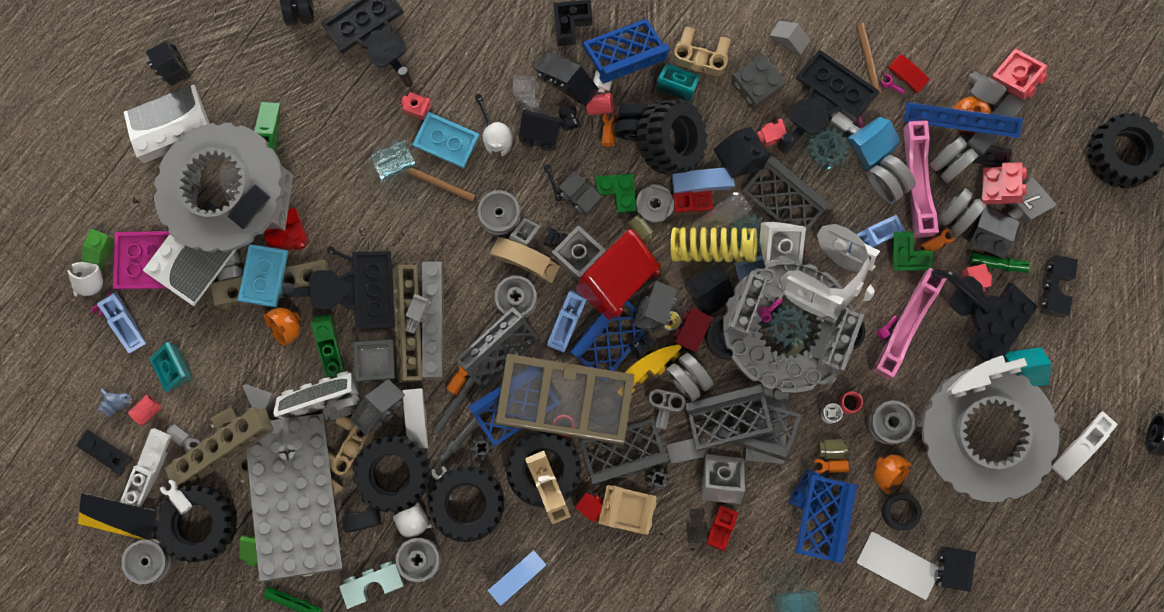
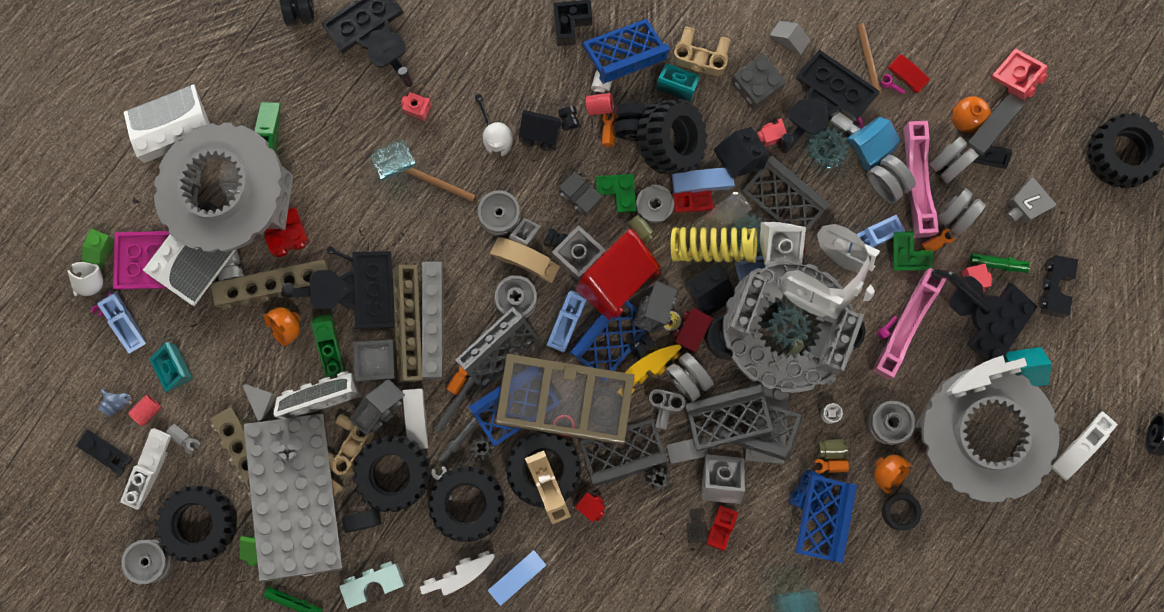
(116, 517): black sticker -> none
(167, 63): black wedge -> none
(177, 498): white bar -> none
(220, 447): dark tan brick -> none
(249, 206): black slope -> none
(263, 276): medium azure tile -> none
(338, 409): light grey plate -> none
(407, 563): light grey wheel -> none
(412, 521): white helmet -> none
(417, 312): light grey piece -> none
(446, 140): medium azure plate -> none
(467, 572): none -> white slope
(525, 92): clear slope -> none
(547, 168): black hinge -> none
(566, 77): black wedge -> none
(627, 510): tan panel -> none
(764, 312): dark pink hand -> none
(859, 402): coral piece -> none
(898, 565): white sticker -> none
(955, 568): black slope -> none
(964, 119): blue plate -> none
(986, 88): light grey beam -> none
(993, 232): black slope -> none
(1004, 184): coral plate -> none

